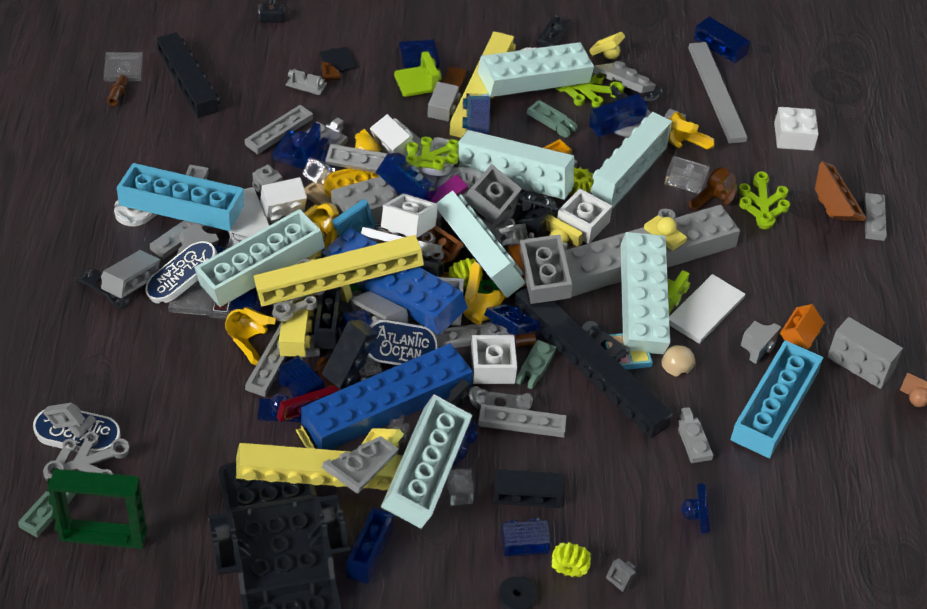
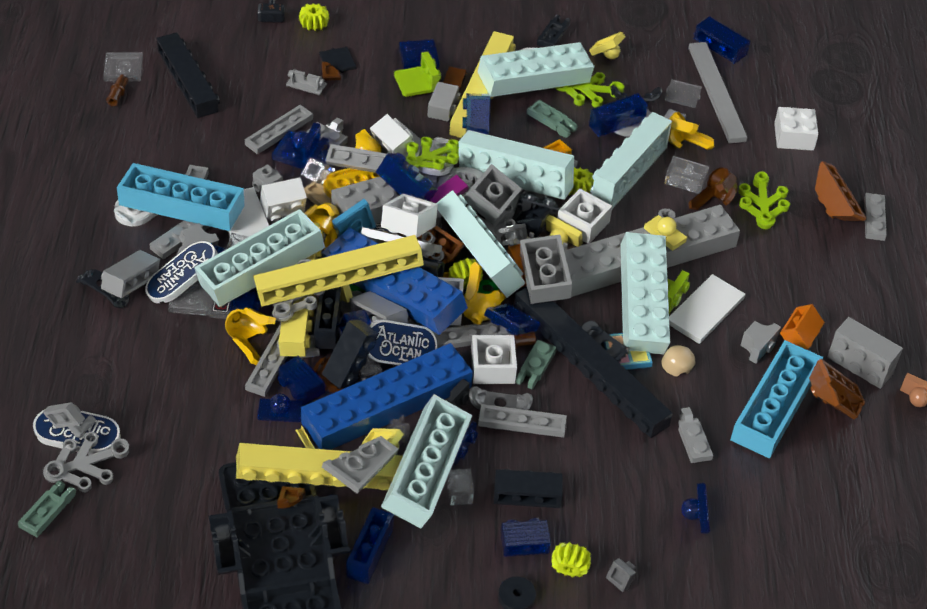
(95, 532): dark green window -> none
(290, 496): none -> reddish brown tile
(292, 407): dark red tile -> none
(314, 16): none -> neon yellow gear
(628, 76): light grey wing -> none
(683, 93): none -> clear piece
(836, 389): none -> dark orange wedge

